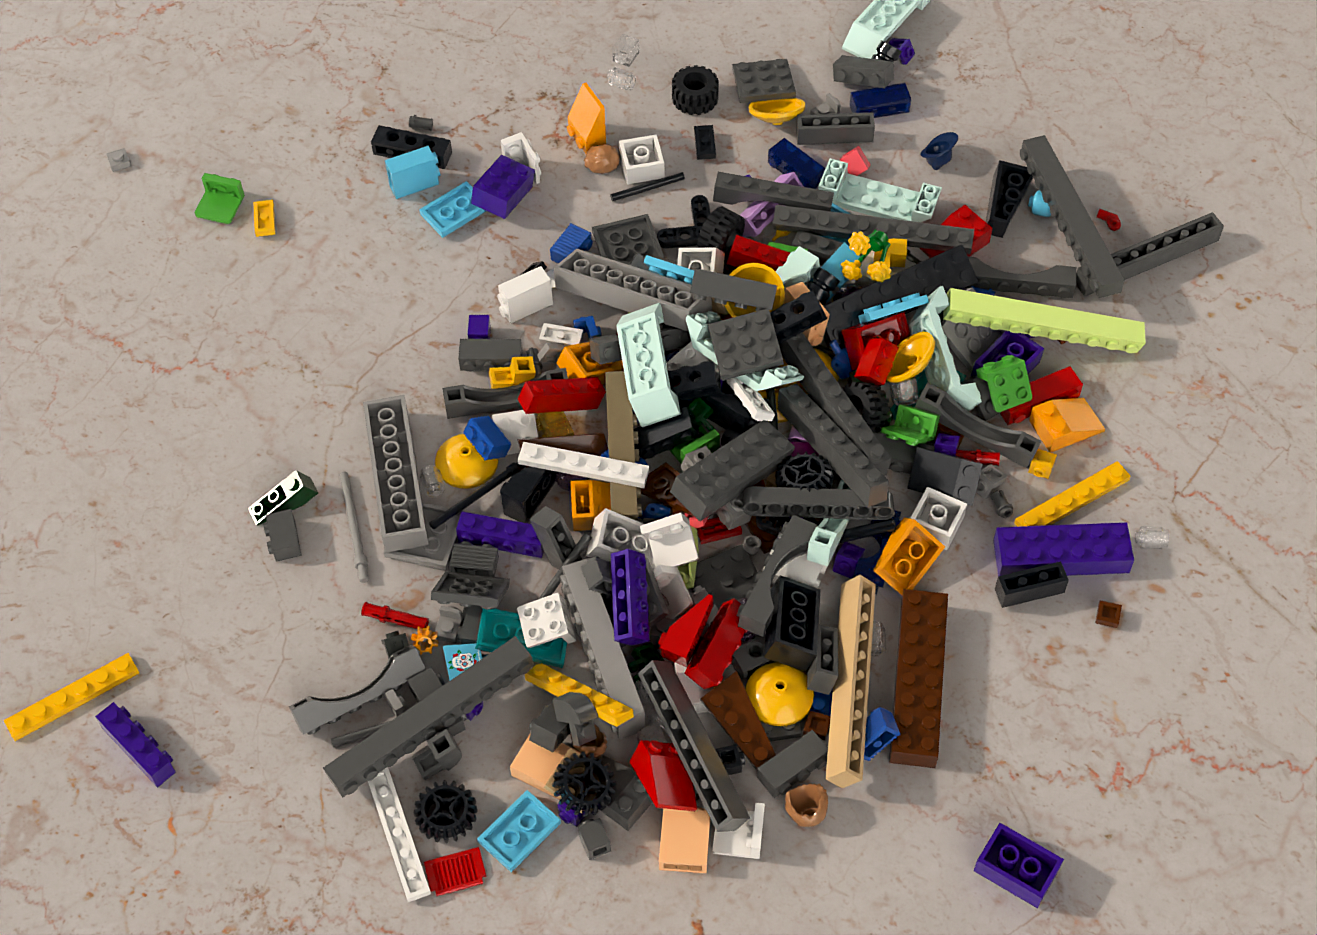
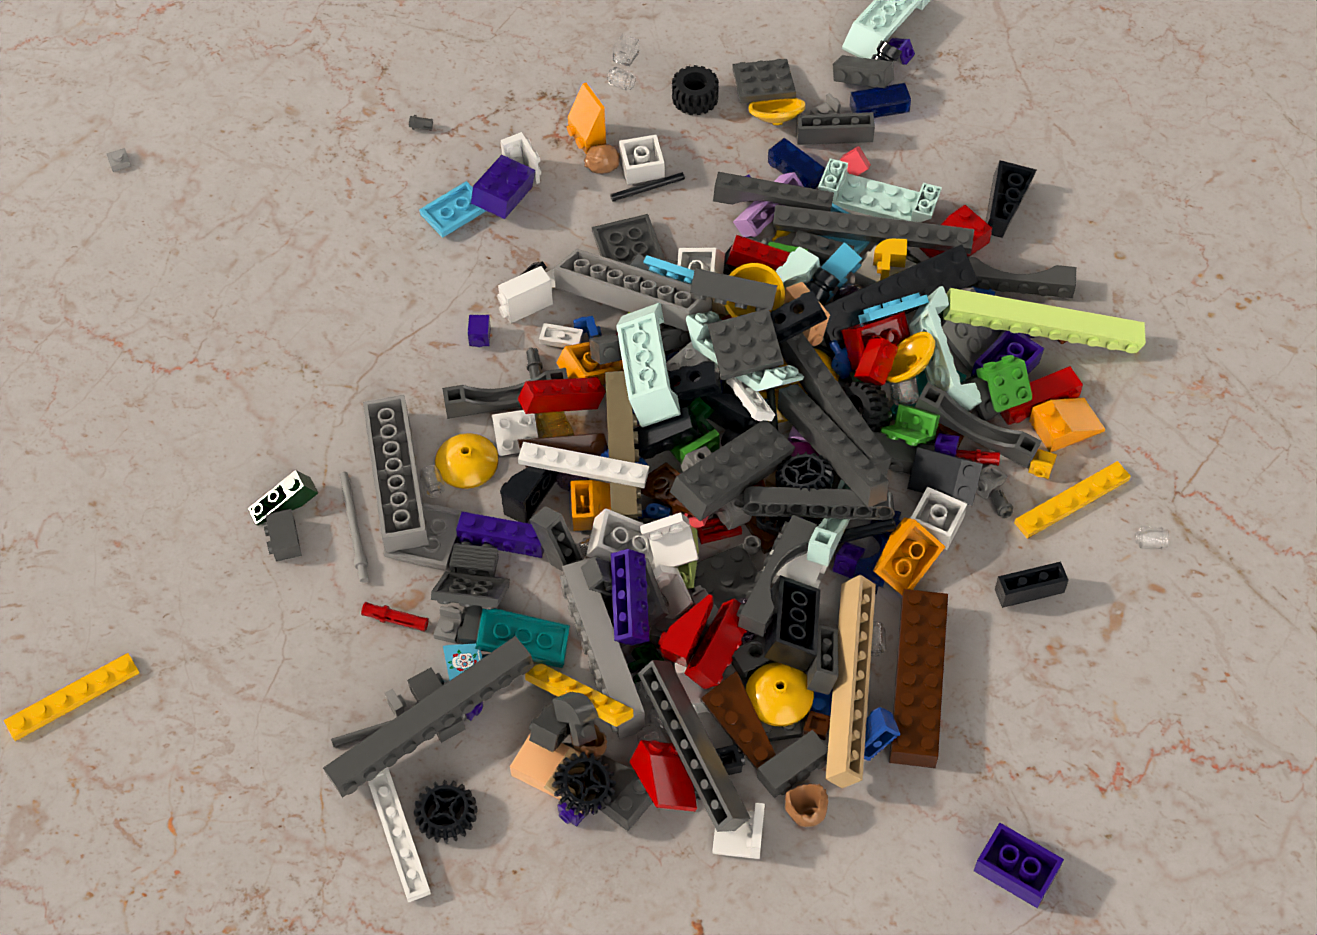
(135, 744): dark purple brick -> none
(220, 198): bright green bracket -> none
(264, 218): yellow plate -> none
(314, 711): dark grey arch -> none
(394, 642): pearl dark grey bracket -> none
(395, 142): black brick -> none
(412, 172): medium azure brick -> none
(430, 642): light orange gear -> none
(441, 755): dark grey brick -> none
(455, 871): red window -> none
(487, 353): dark grey brick -> none
(487, 438): blue brick -> none
(510, 470): black bar -> none
(519, 831): medium azure plate -> none
(520, 370): yellow brick -> none
(546, 621): white bracket -> none
(550, 352): light grey plate -> none
(570, 559): dark grey bar -> none
(571, 239): blue brick -> none
(594, 838): dark grey brick -> none
(684, 840): light nougat brick -> none
(692, 231): black beam -> none
(705, 142): black plate -> none
(721, 229): black tyre -> none
(859, 244): yellow plant -> none
(940, 150): dark blue piece -> none
(1038, 205): medium azure head -> none
(1072, 217): dark grey brick -> none
(1079, 547): dark purple brick -> none
(1108, 614): reddish brown plate -> none
(1111, 219): red arm -> none
(1161, 249): dark grey brick -> none

